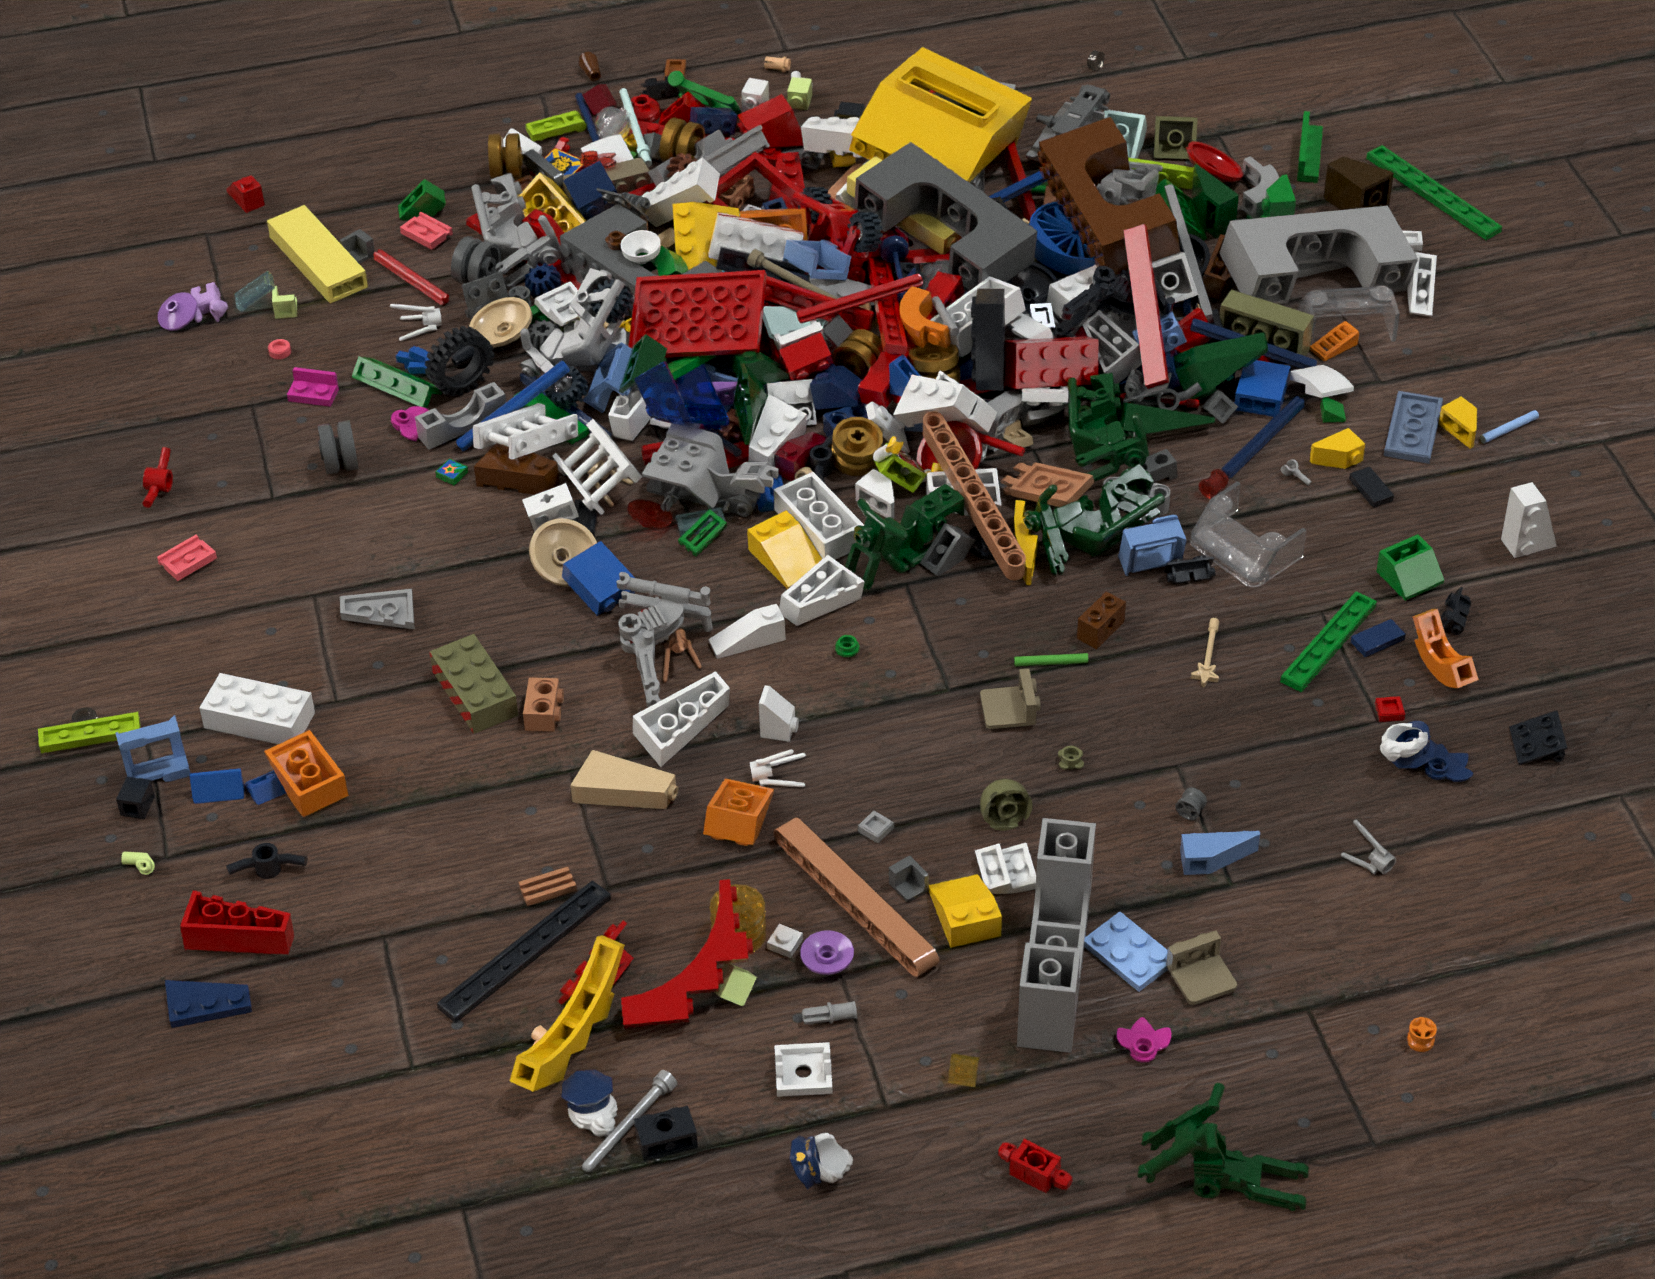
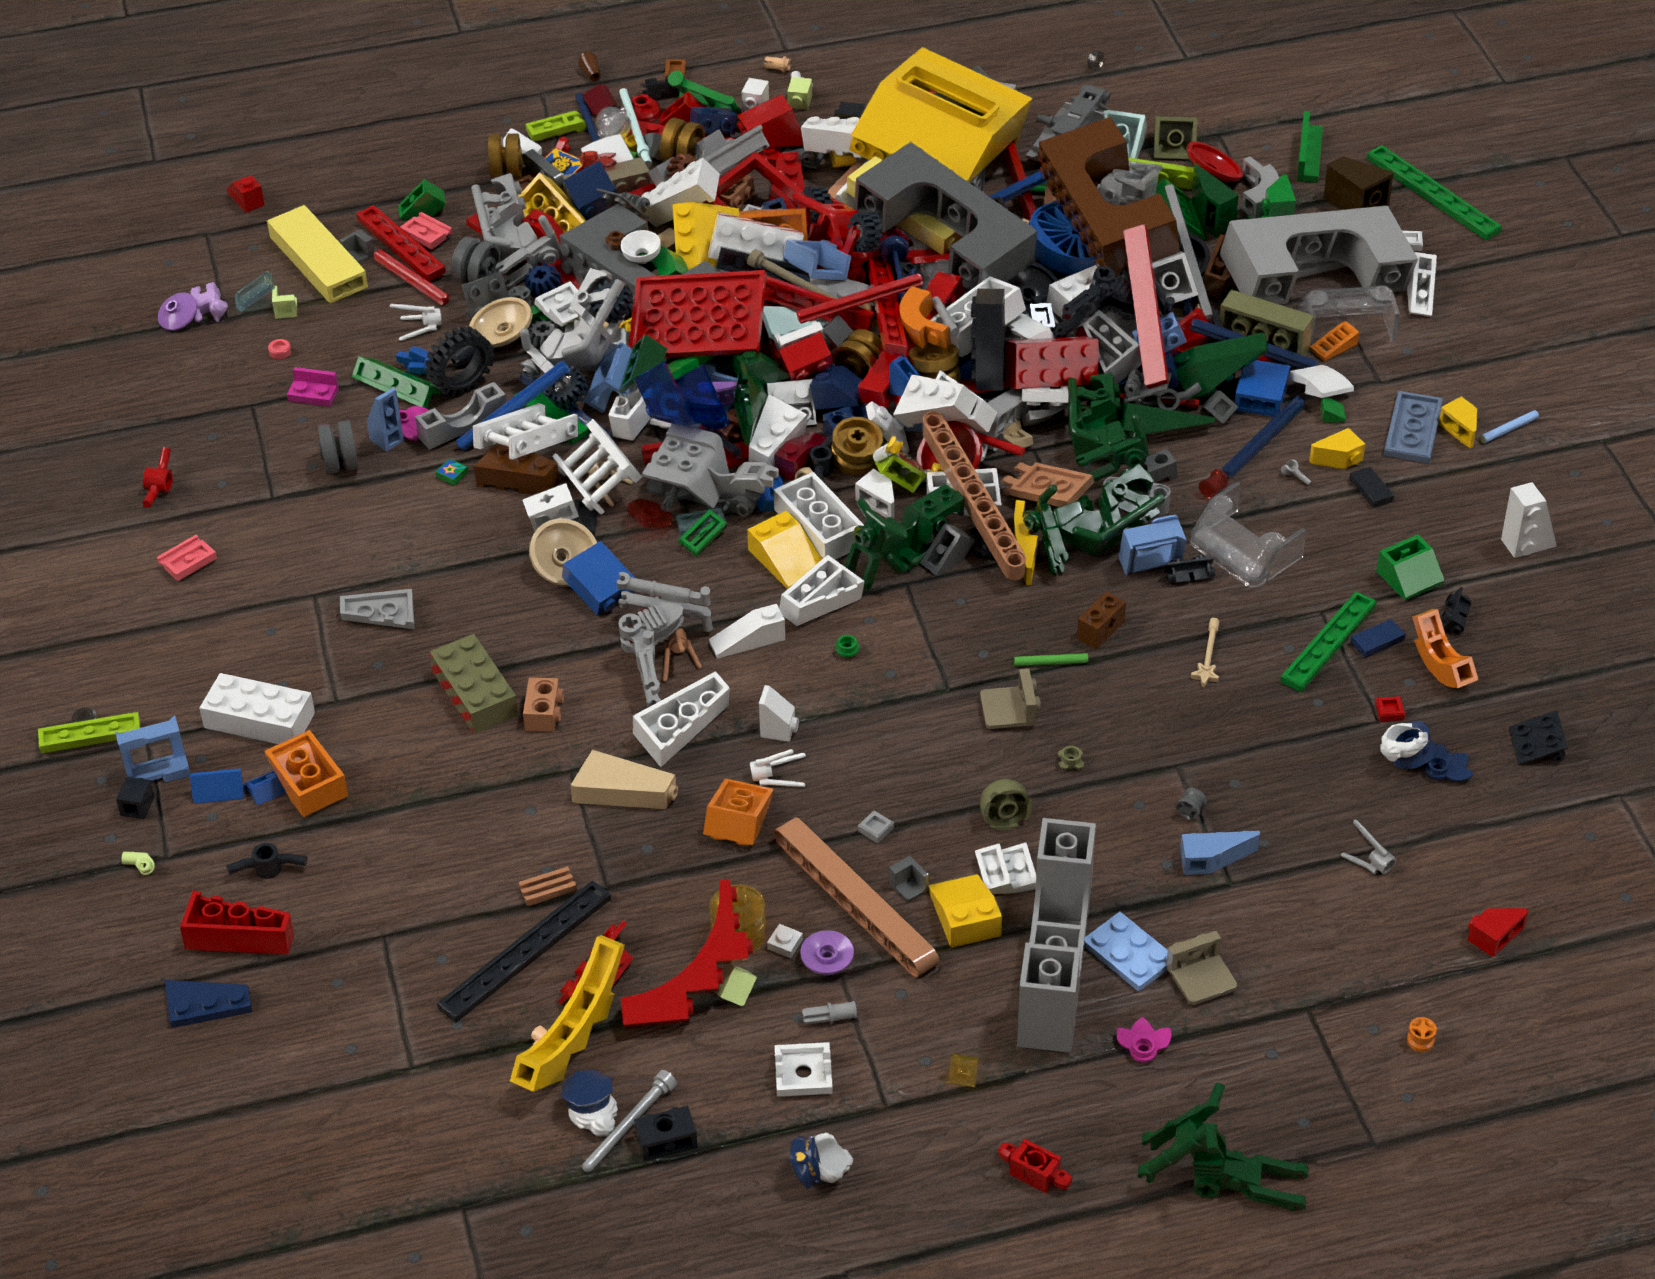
(385, 422): none -> medium blue slope
(401, 243): none -> red plate
(1496, 928): none -> red slope

